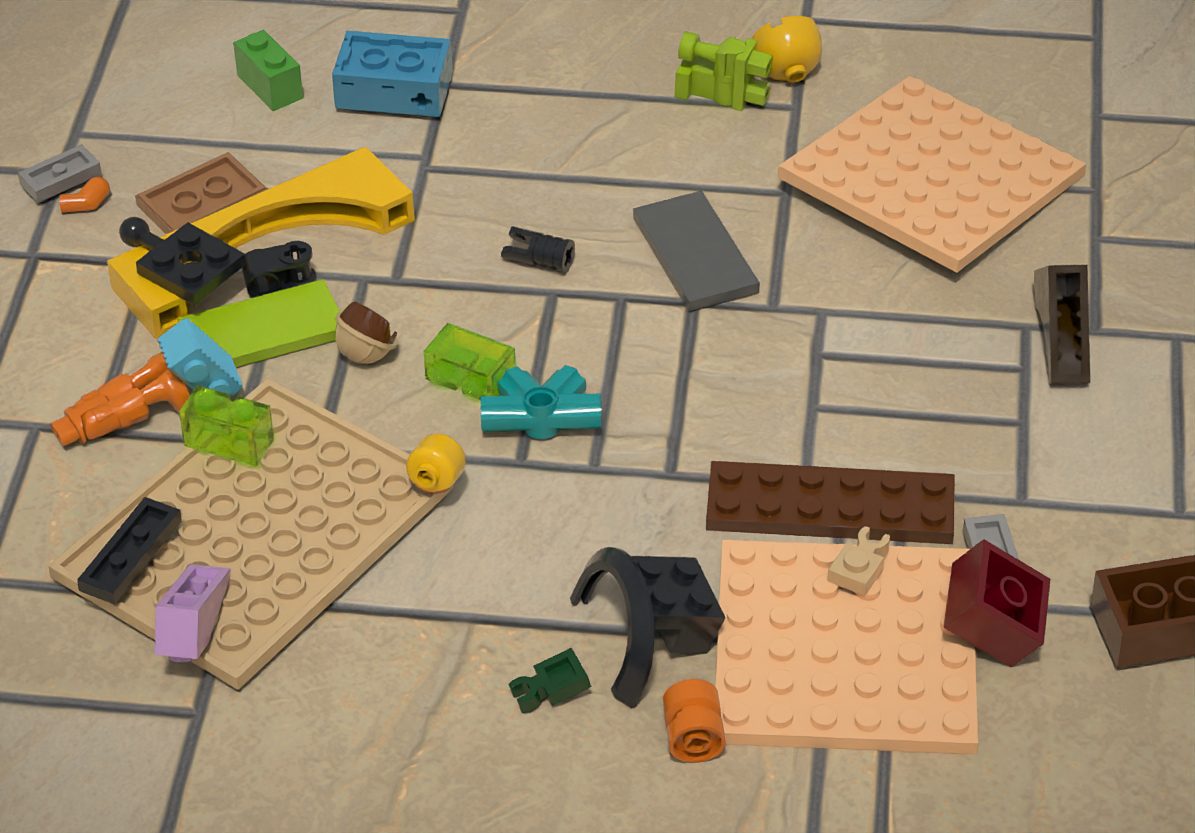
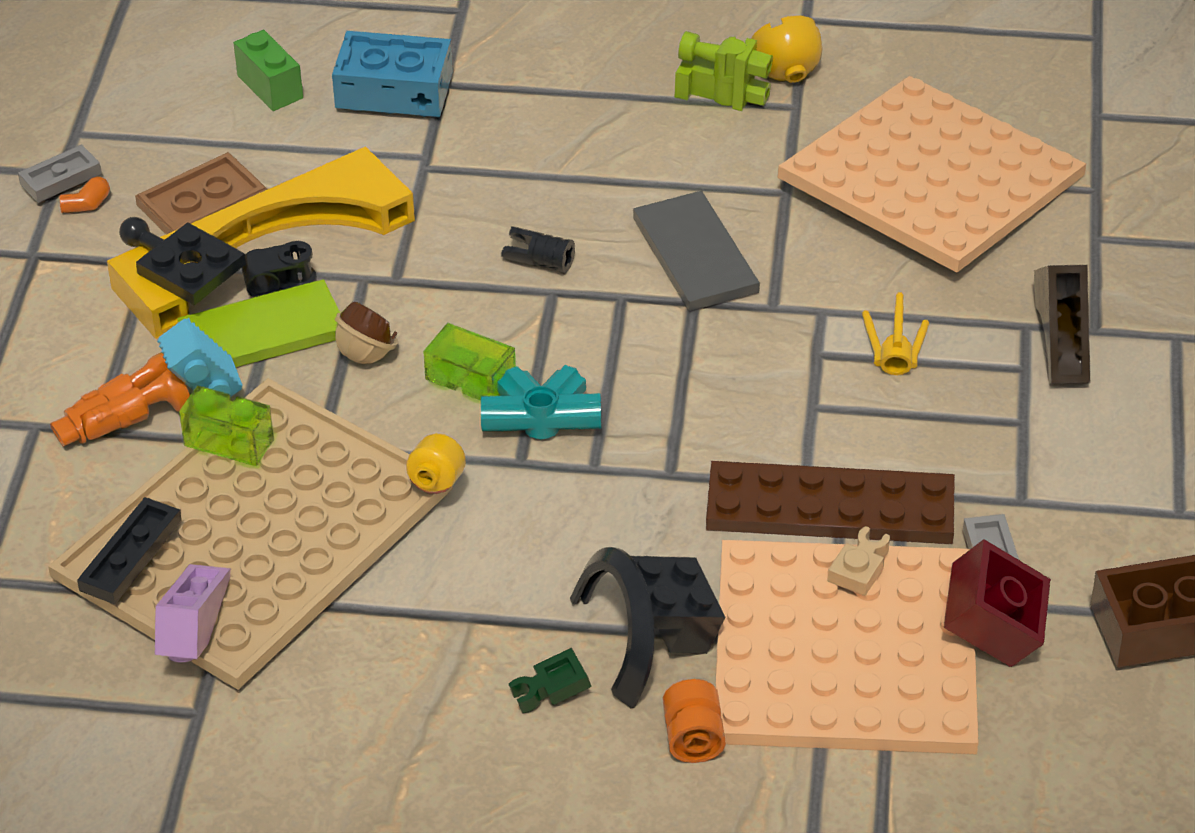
(896, 353): none -> yellow plant

